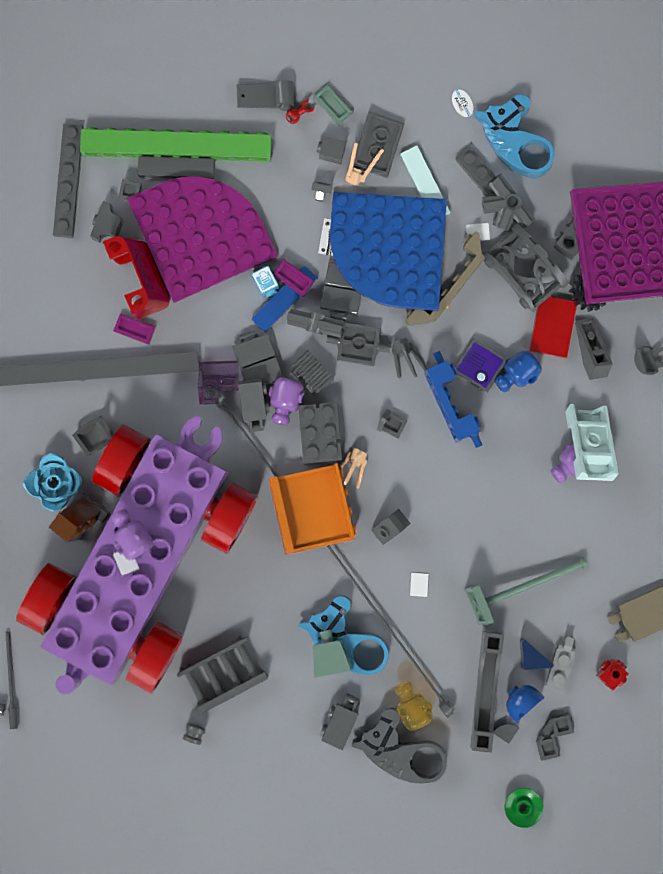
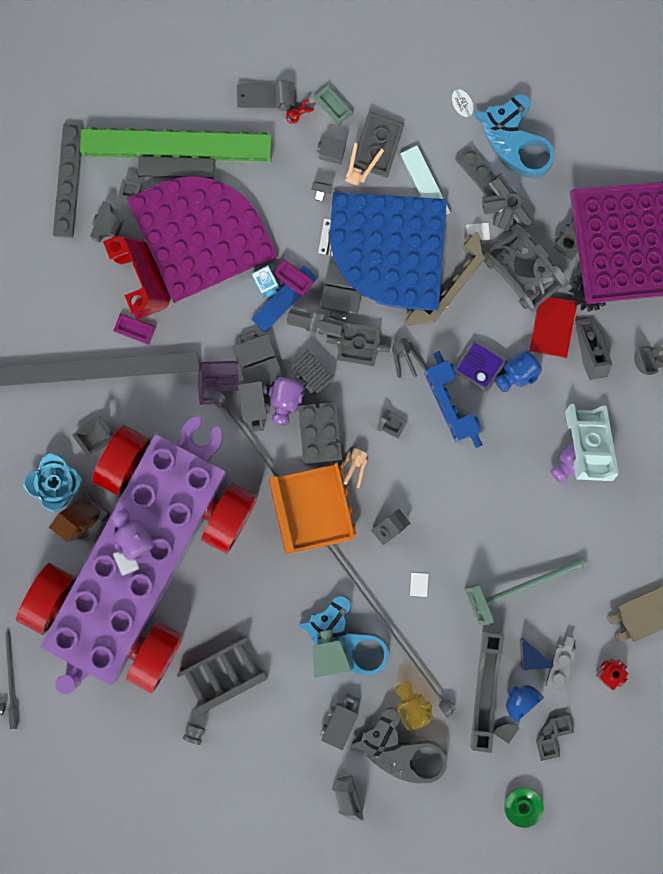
(348, 798): none -> dark grey slope

